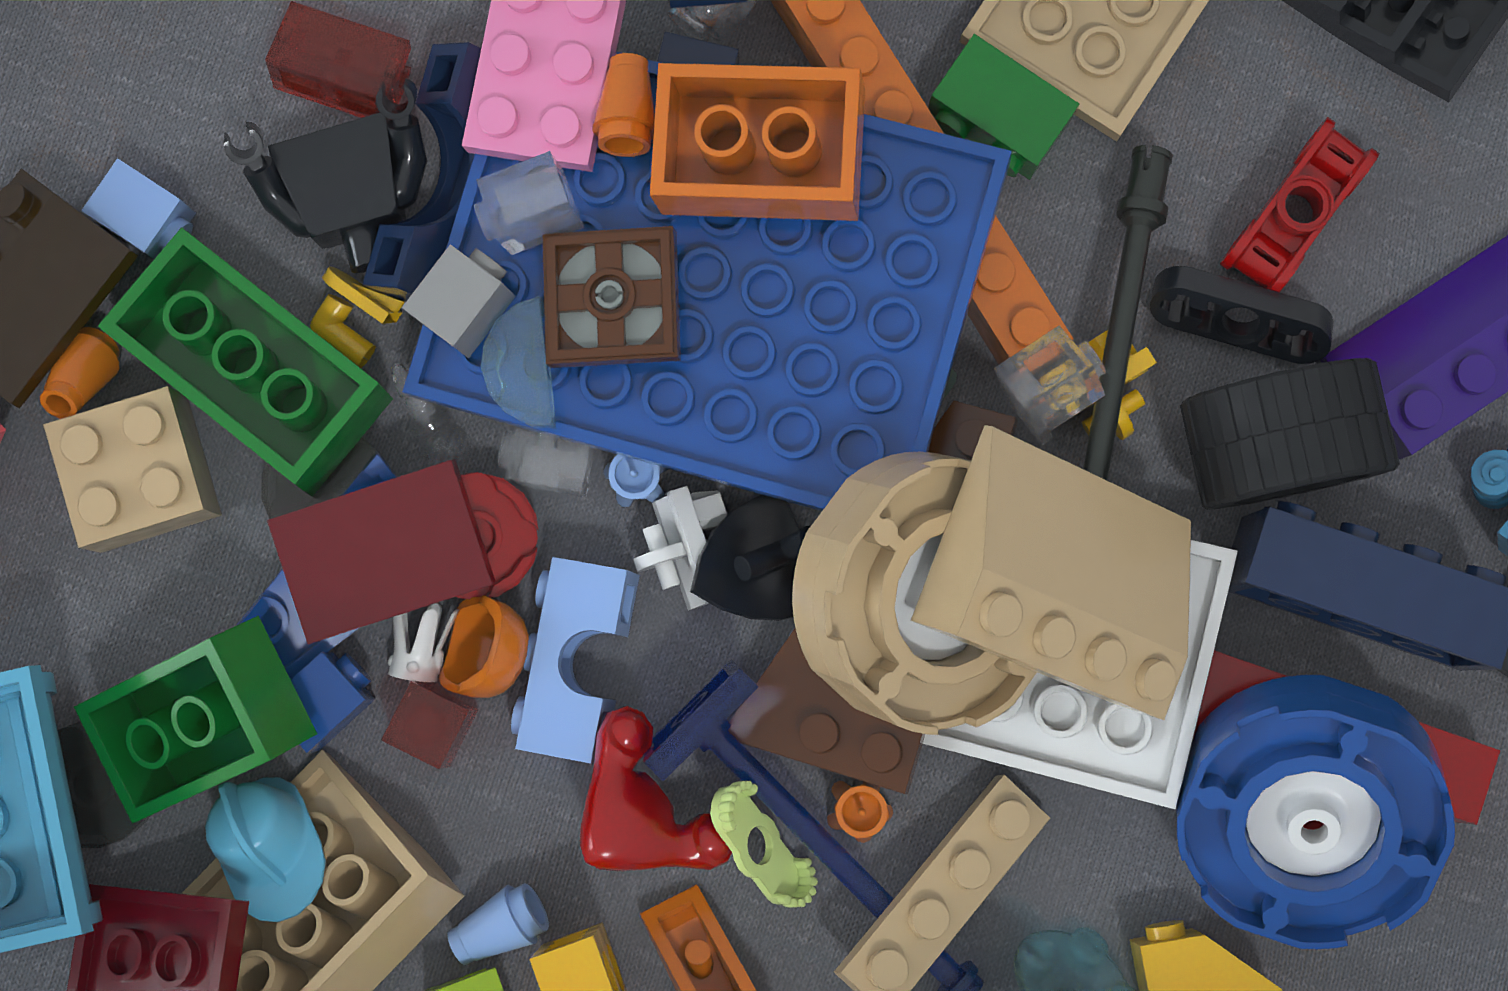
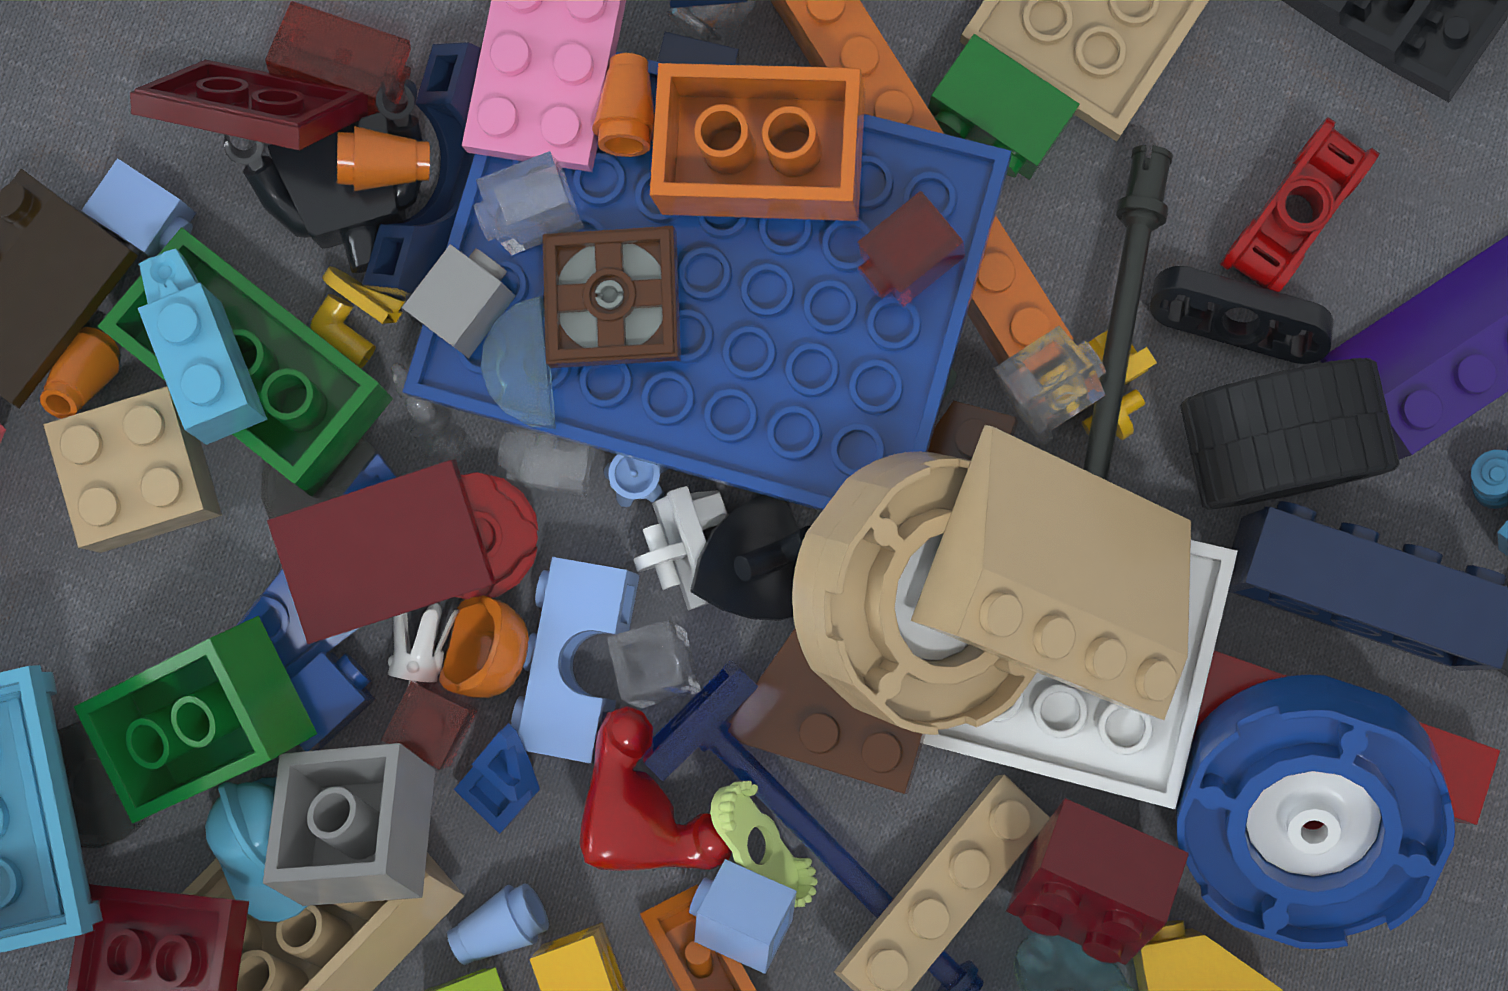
(197, 351): none -> medium azure hinge
(250, 104): none -> dark red tile
(350, 825): none -> light grey brick
(380, 159): none -> orange cone
(500, 780): none -> blue slope
(653, 664): none -> clear brick
(742, 915): none -> light blue brick
(859, 810): orange piece -> none
(909, 250): none -> clear red brick
(1097, 883): none -> dark red brick

